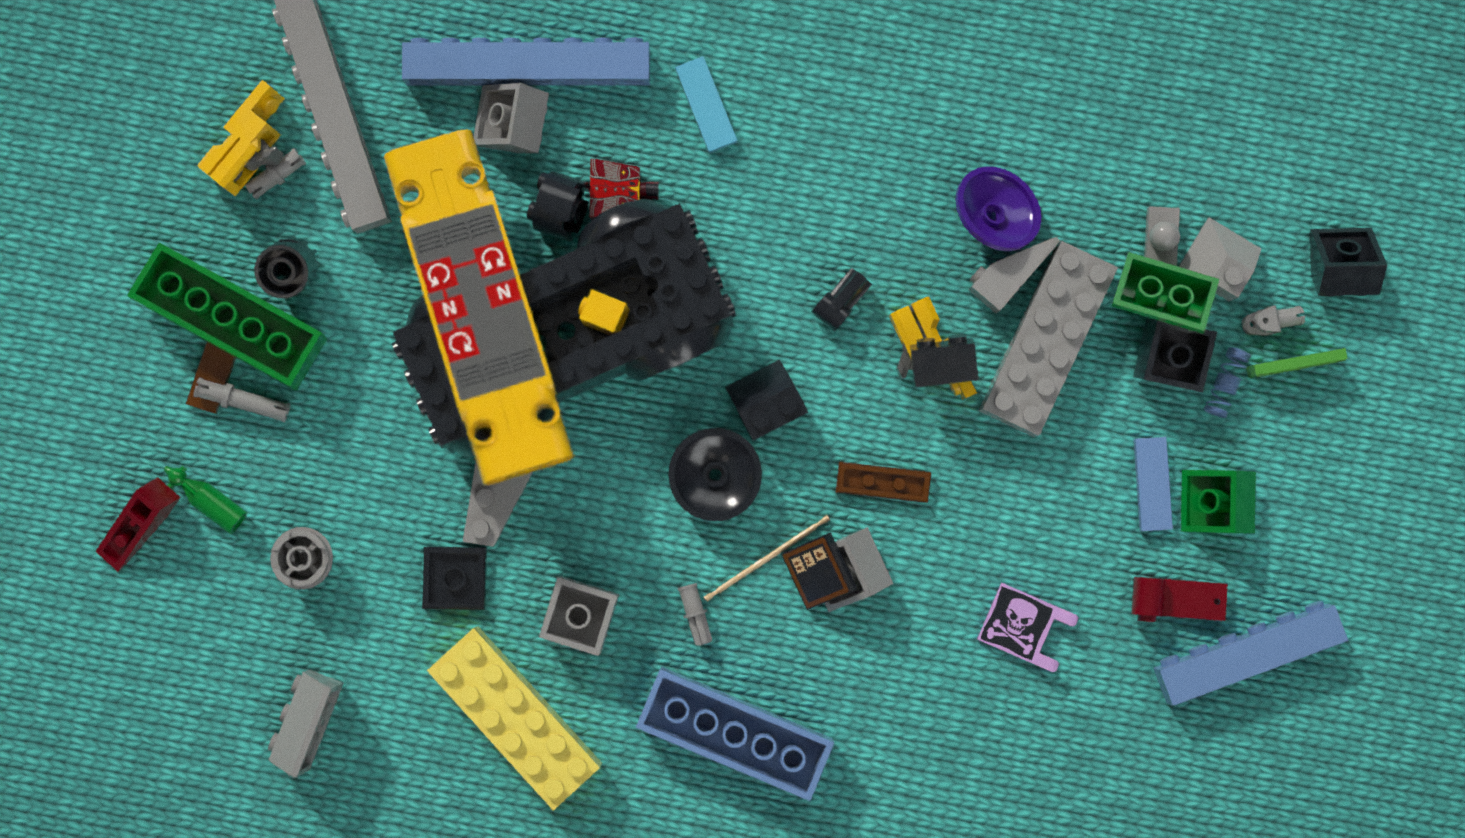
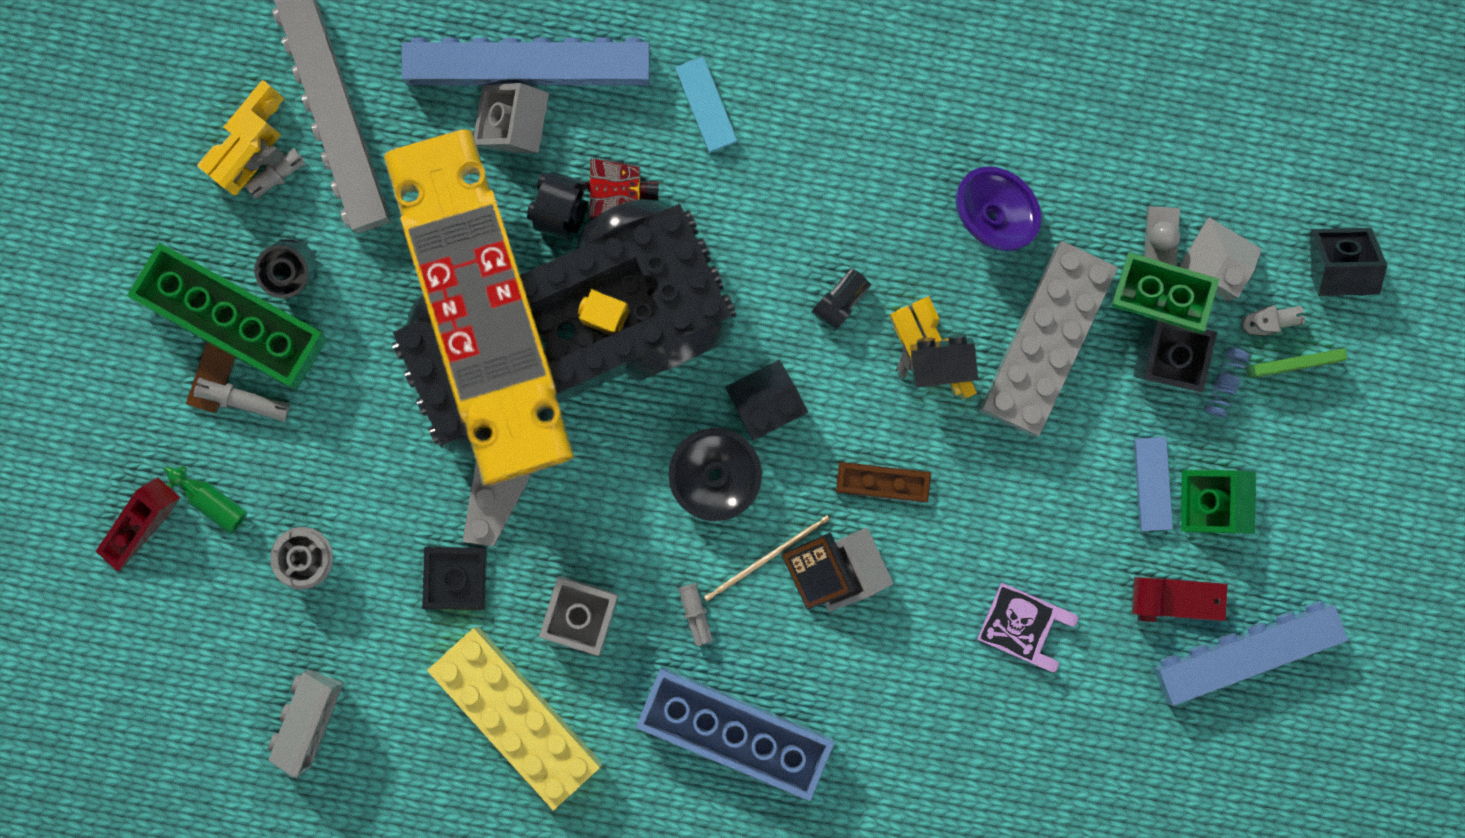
(1004, 277): light grey slope -> none

